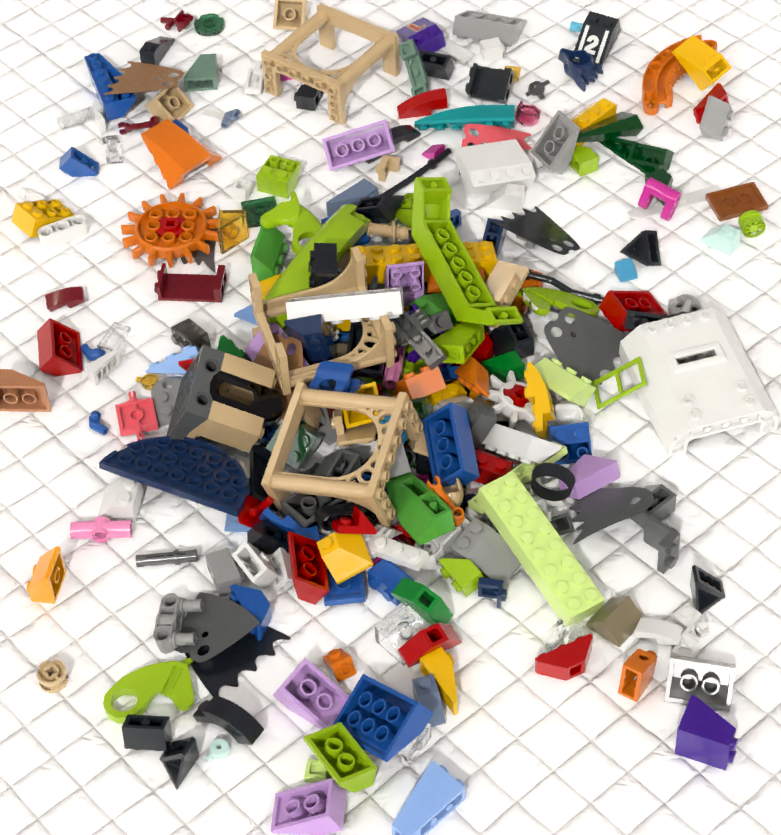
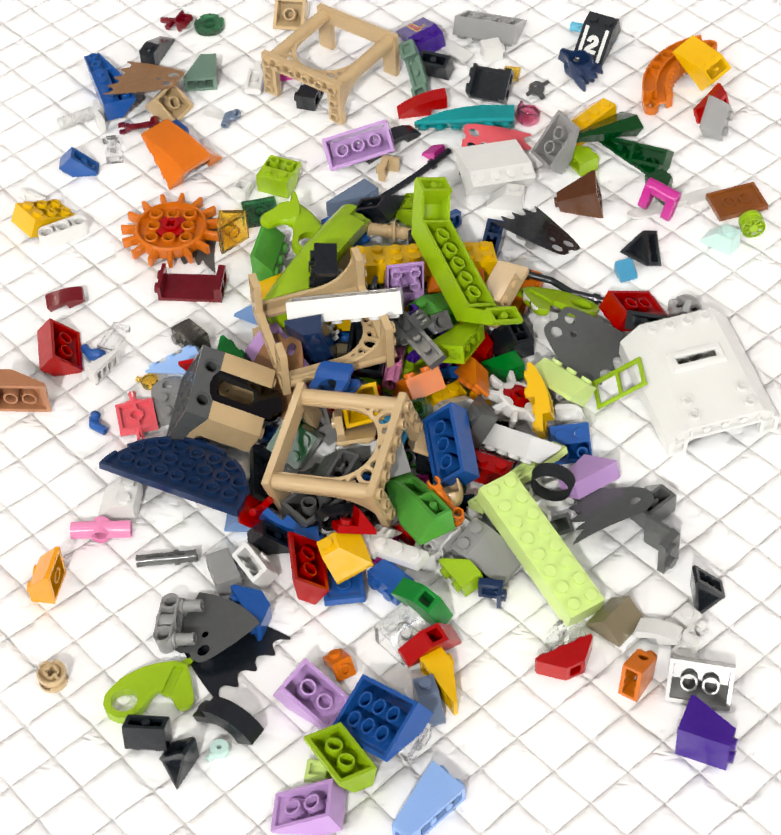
(281, 563): white slope -> none
(581, 197): none -> reddish brown slope

